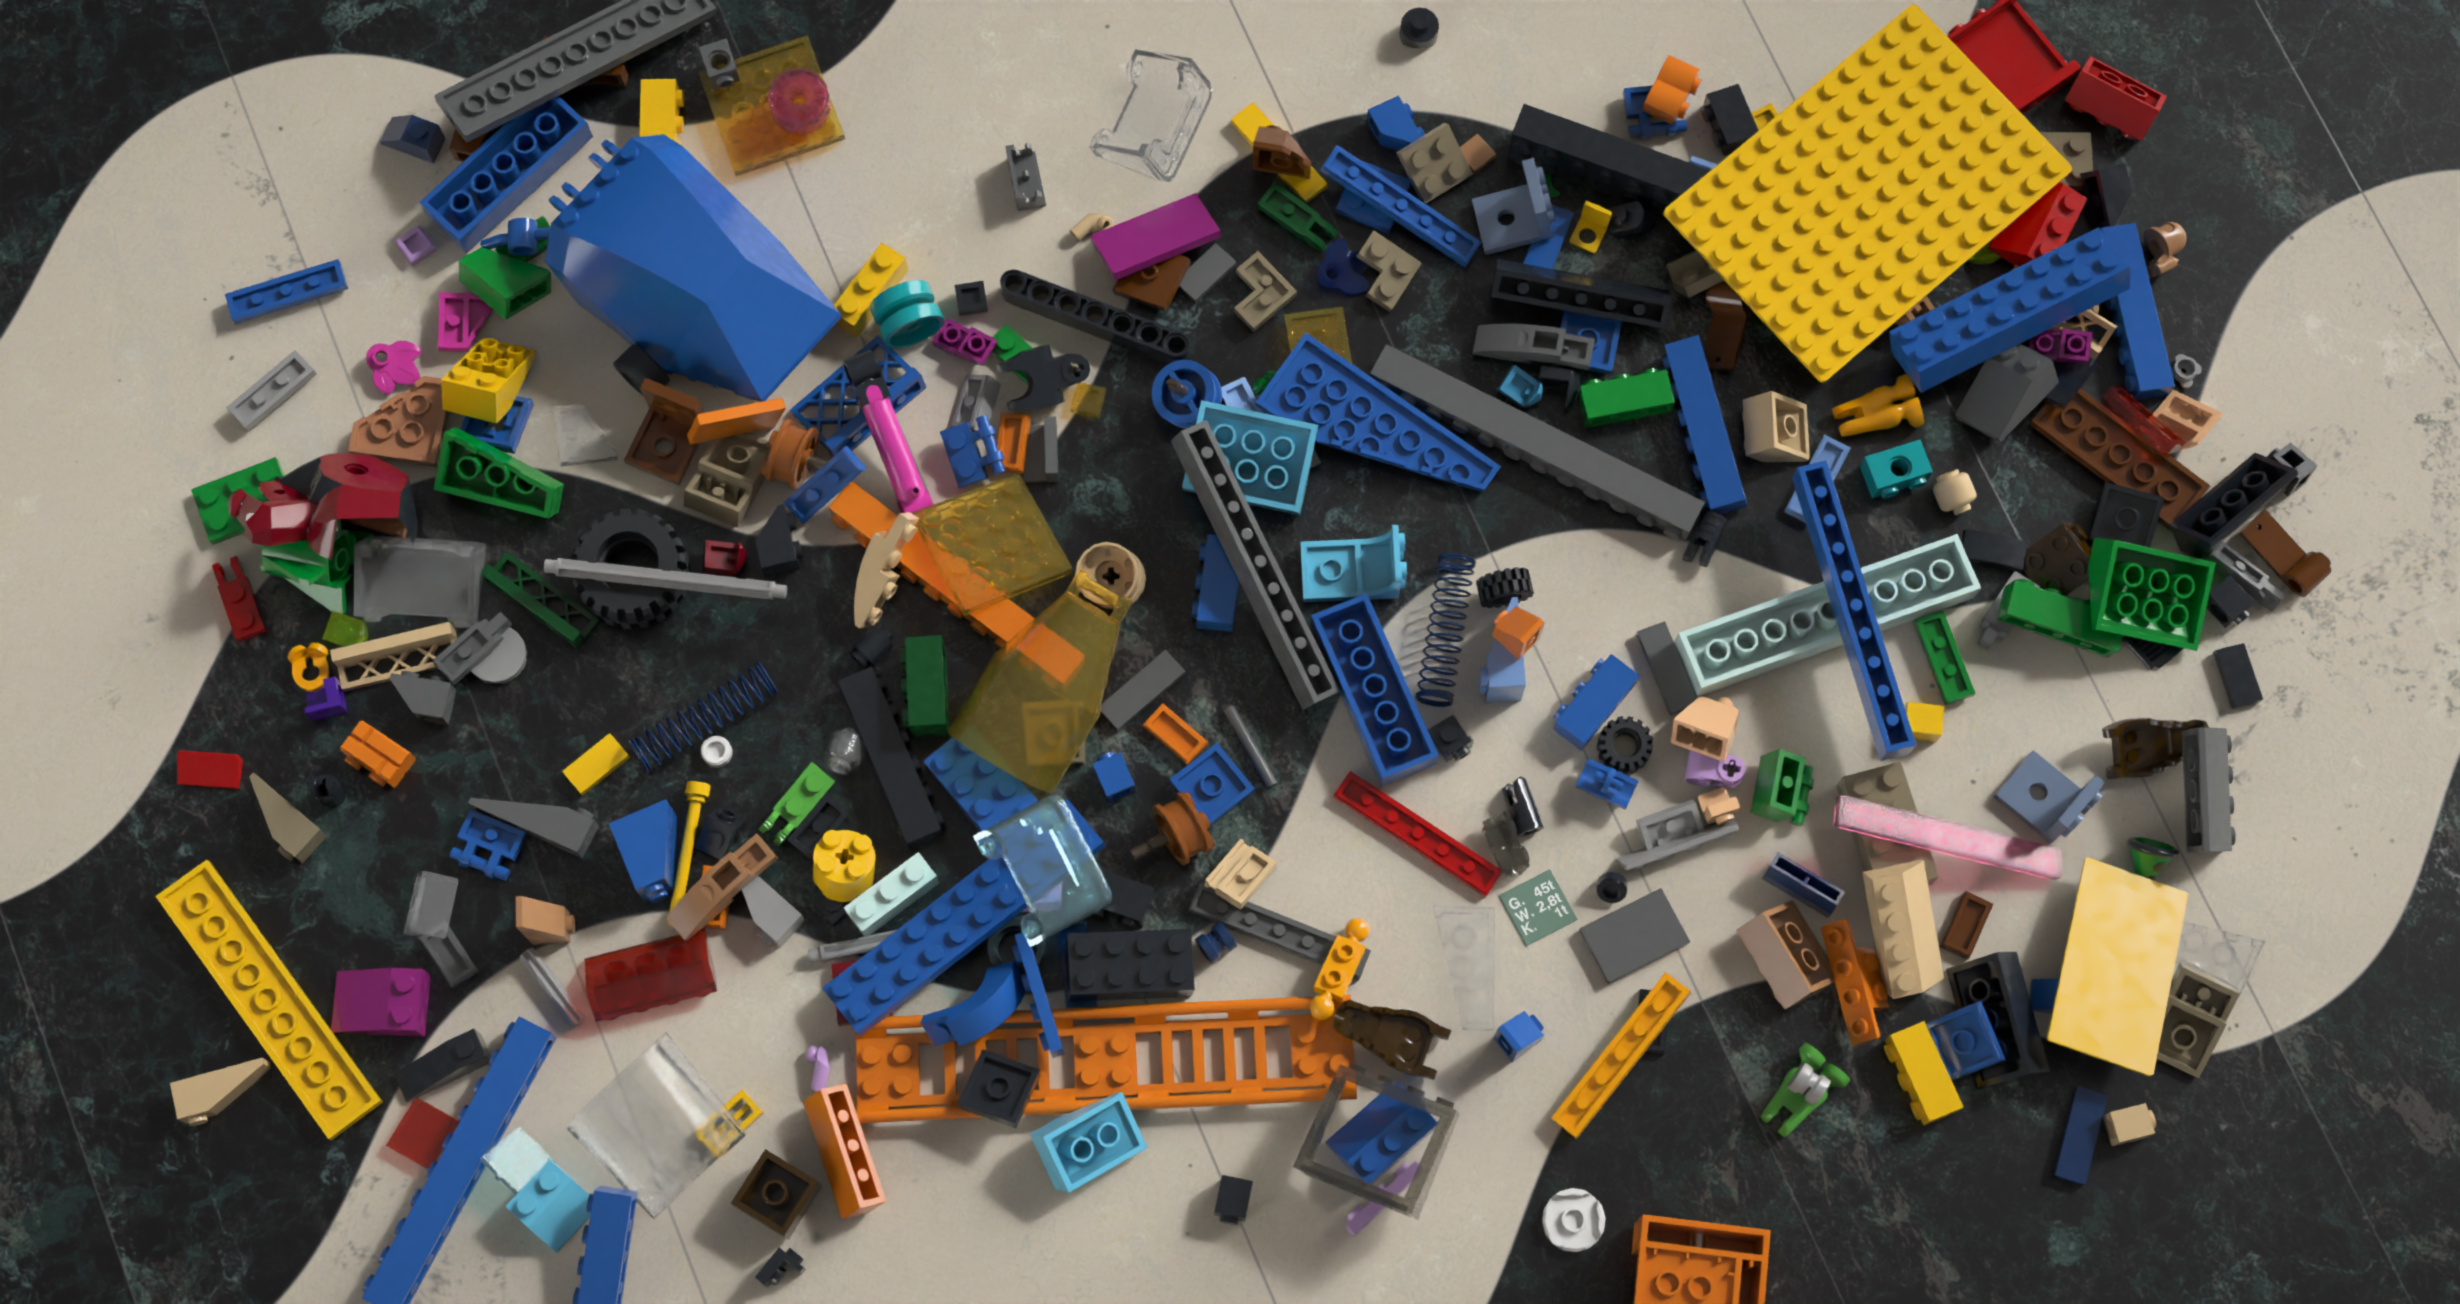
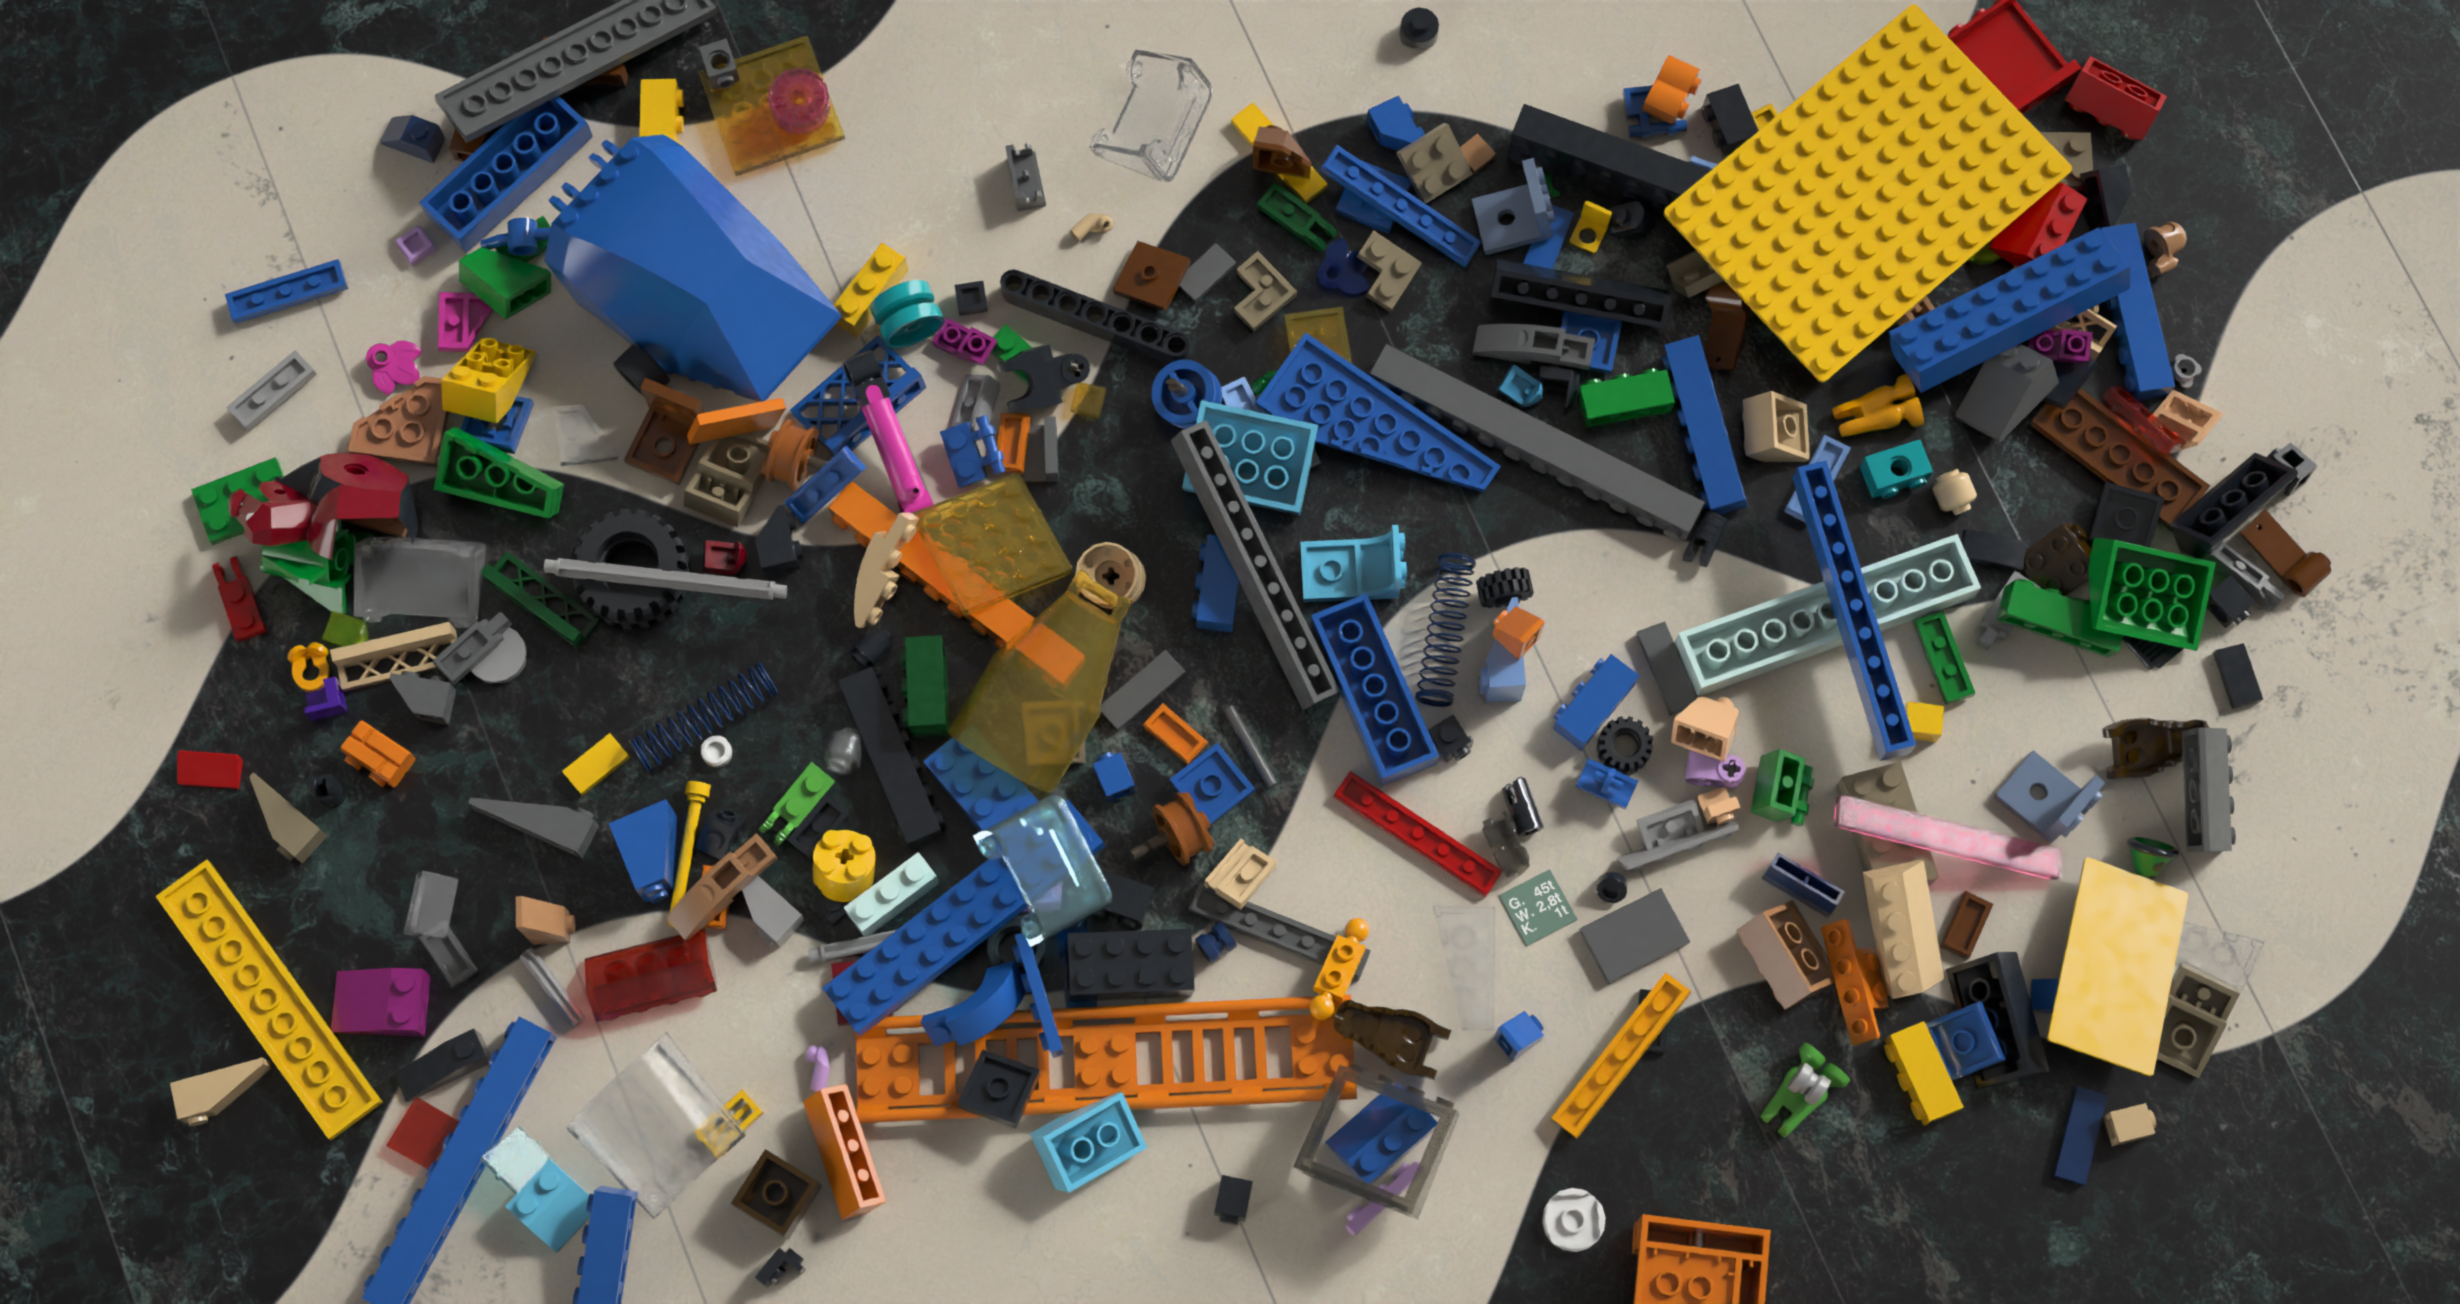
(490, 835): blue plate -> none
(1155, 236): magenta tile -> none

